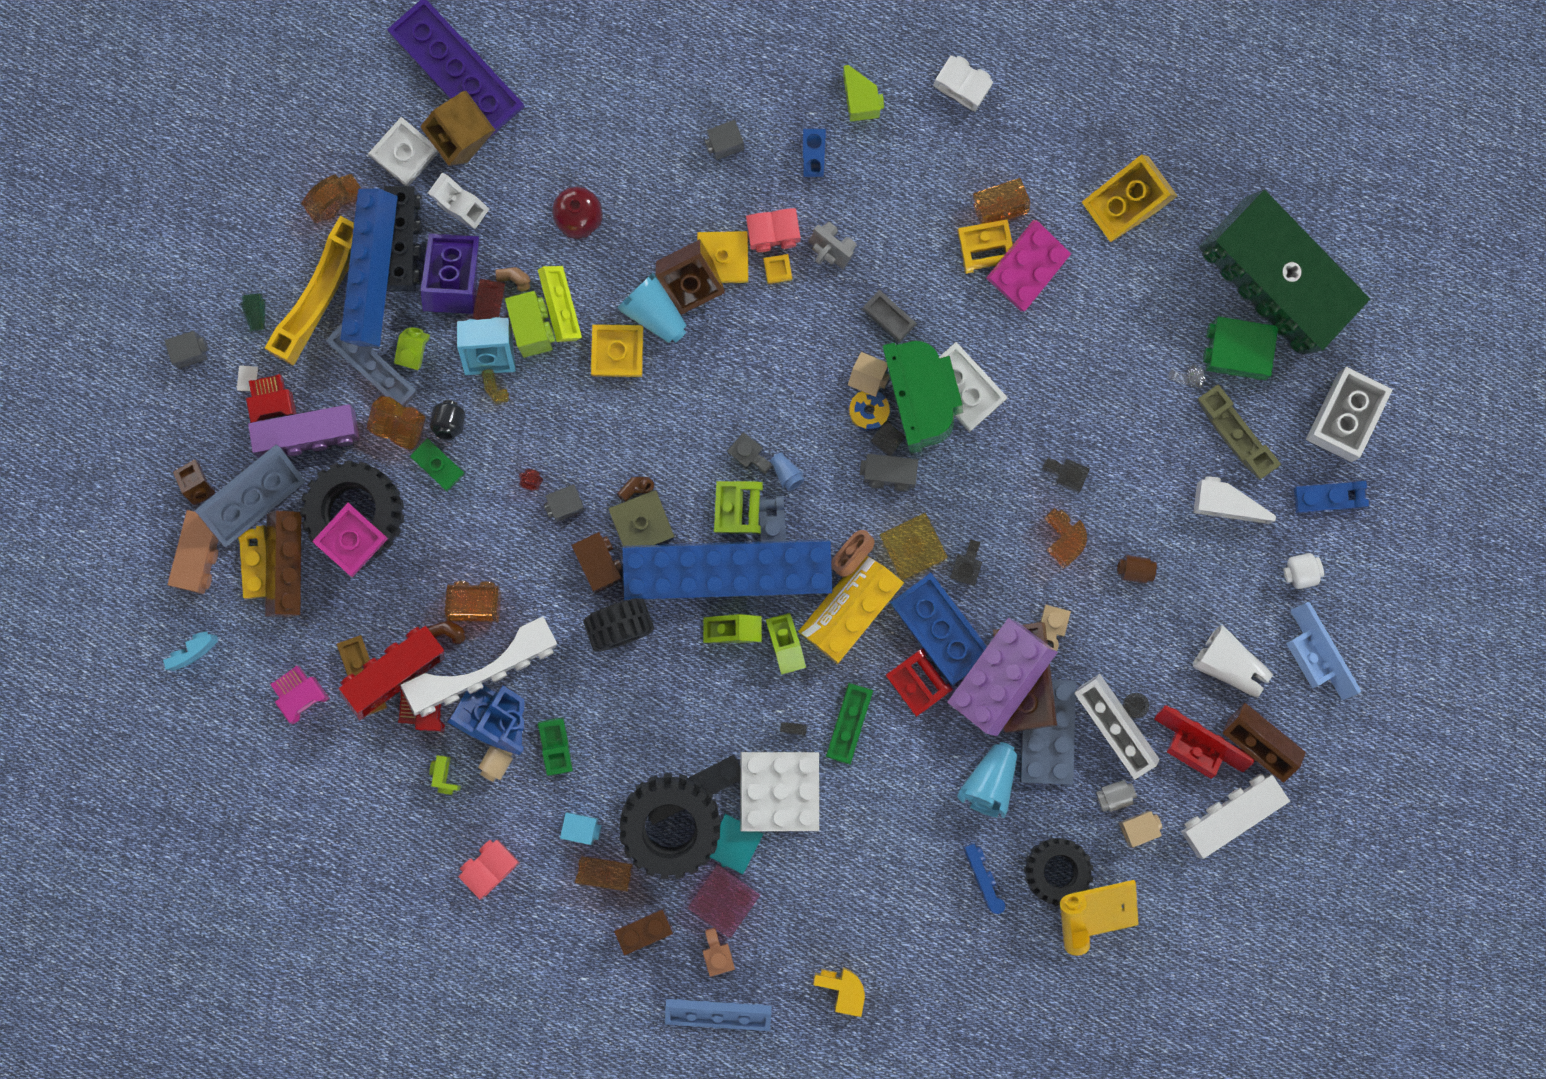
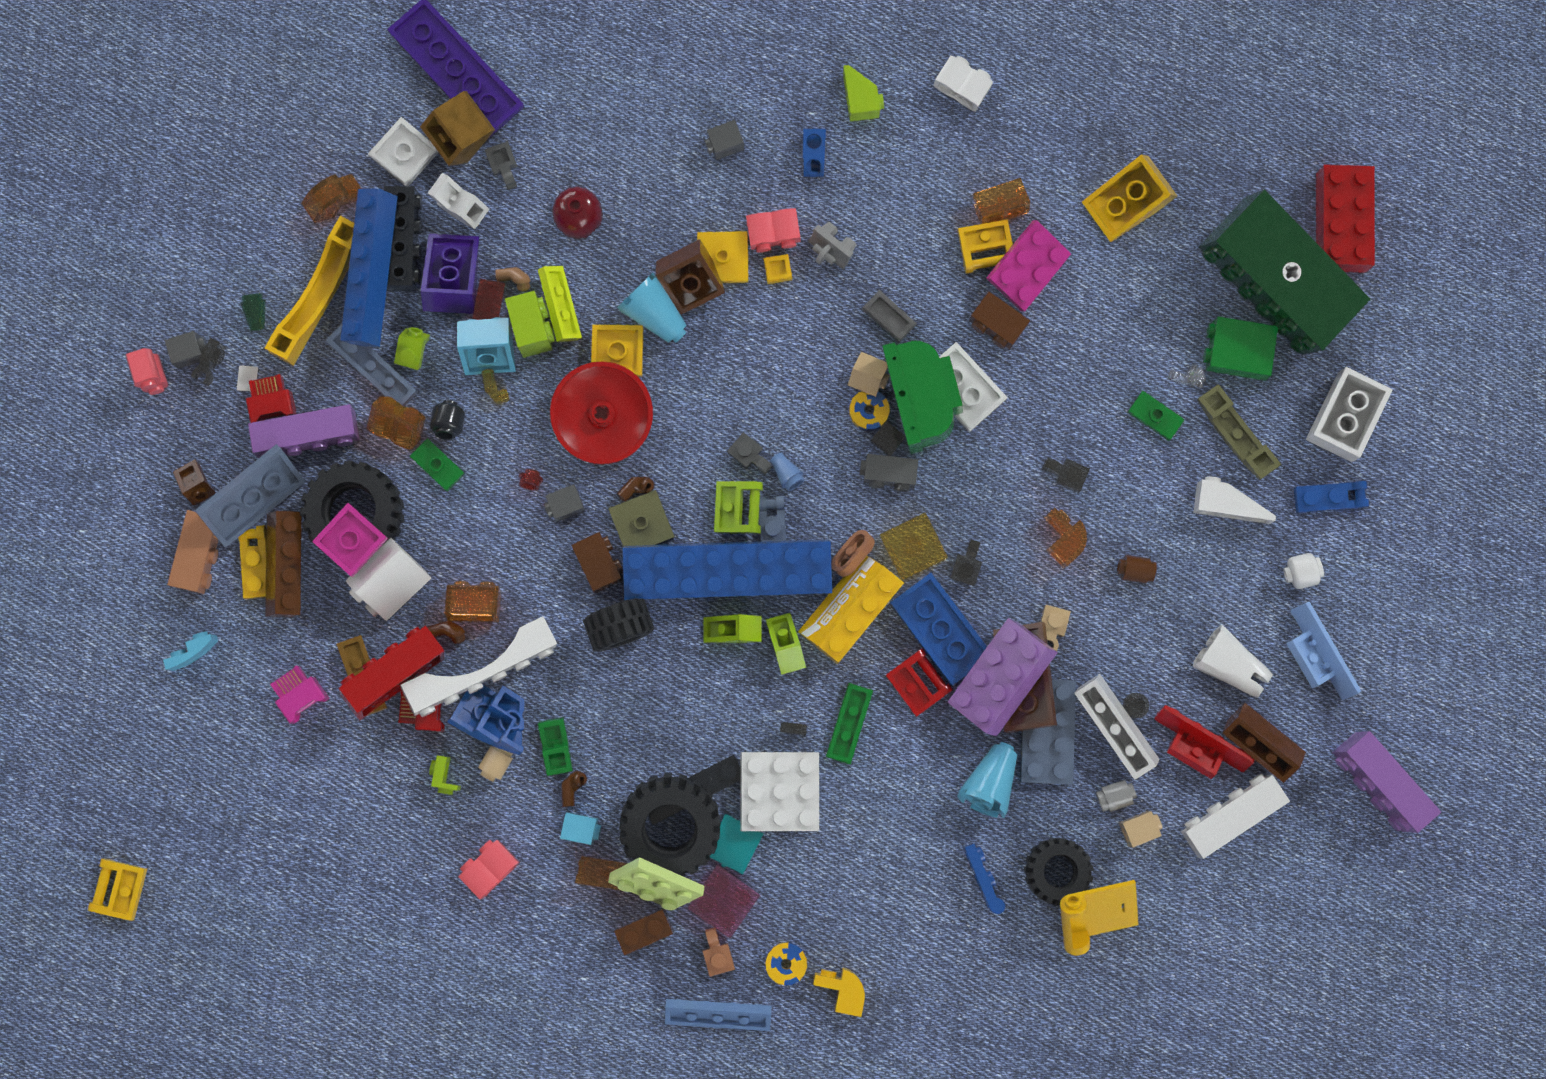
(125, 891): none -> yellow plate
(147, 371): none -> coral brick
(211, 356): none -> clear smoke plate
(387, 580): none -> white brick
(502, 161): none -> dark grey plate
(570, 786): none -> reddish brown arm
(601, 412): none -> red dish
(656, 884): none -> yellowish green plate
(789, 975): none -> yellow piece
(998, 321): none -> reddish brown brick
(1155, 416): none -> green plate
(1346, 215): none -> red brick
(1386, 782): none -> medium lavender brick

